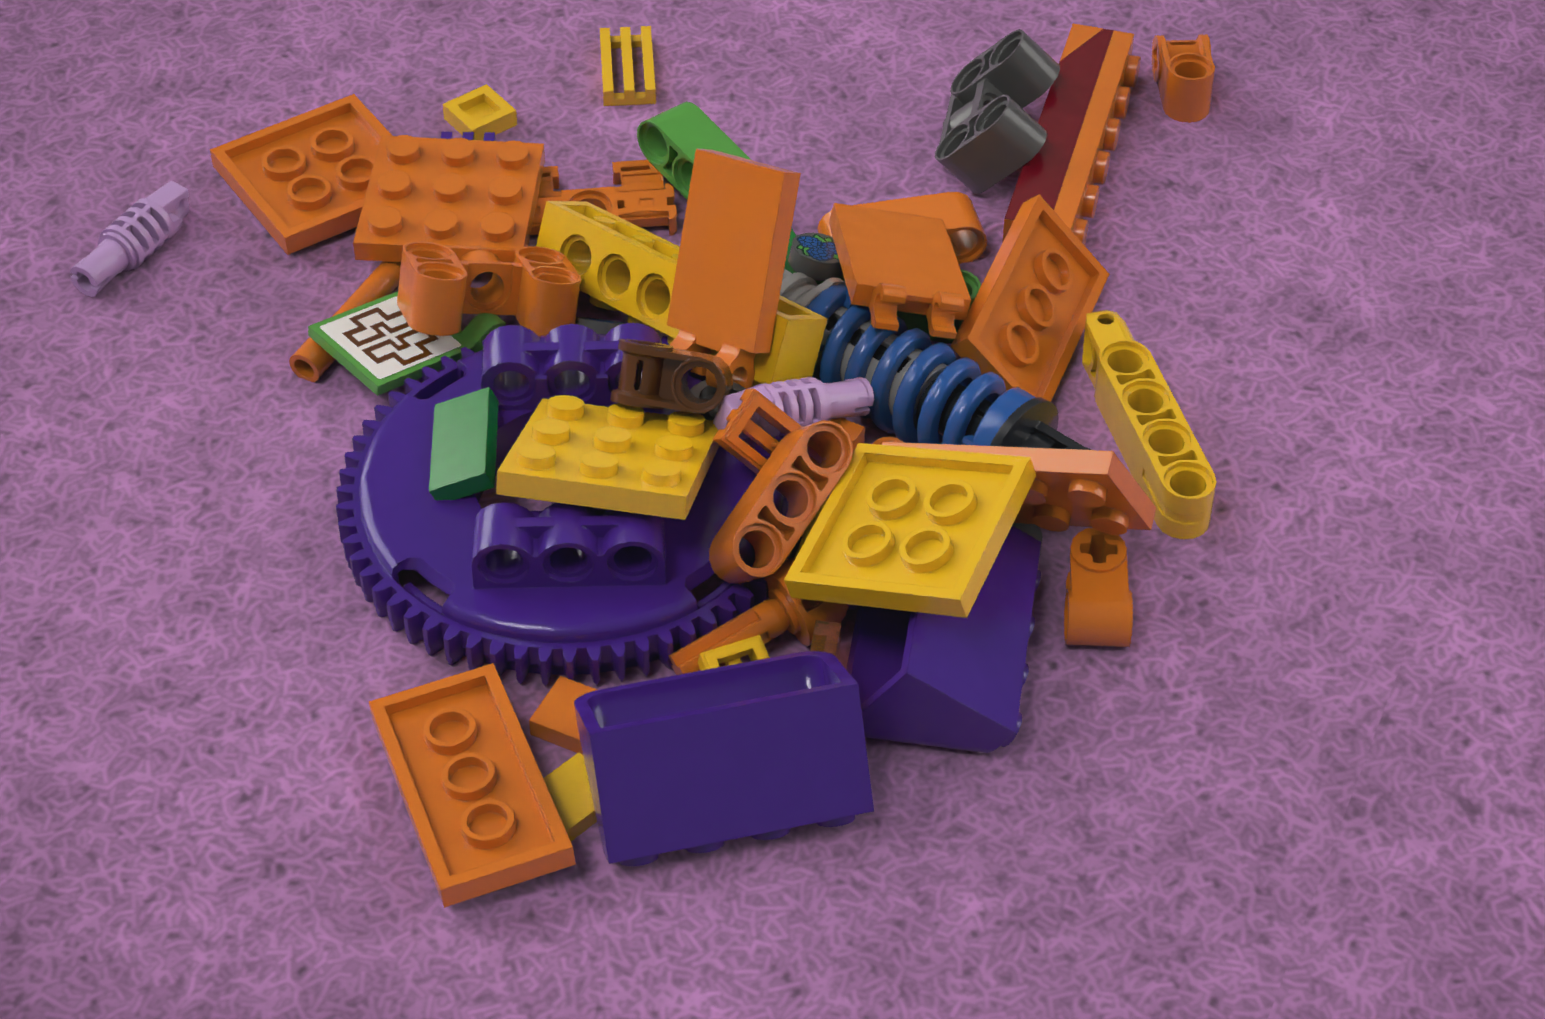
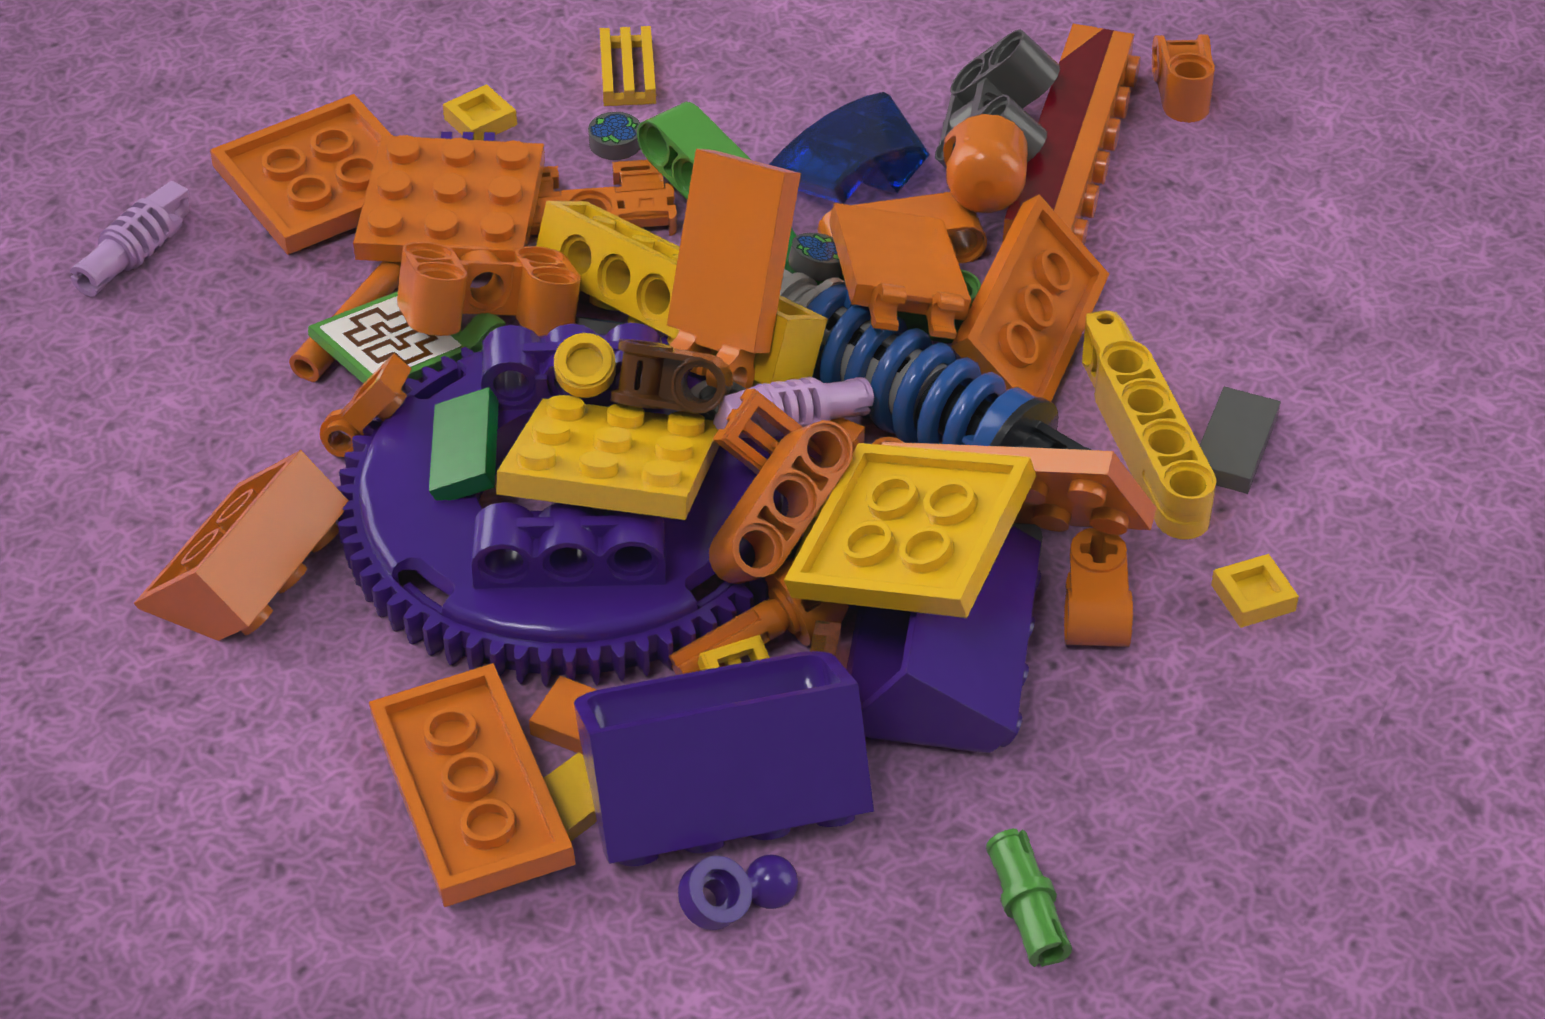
(248, 550): none -> orange slope
(375, 397): none -> orange plate
(584, 365): none -> yellow tile
(614, 135): none -> tile
(767, 883): none -> dark purple plate
(853, 146): none -> clear blue slope
(987, 162): none -> orange helmet
(1028, 898): none -> bright green pin
(1238, 437): none -> dark grey tile
(1254, 590): none -> yellow tile

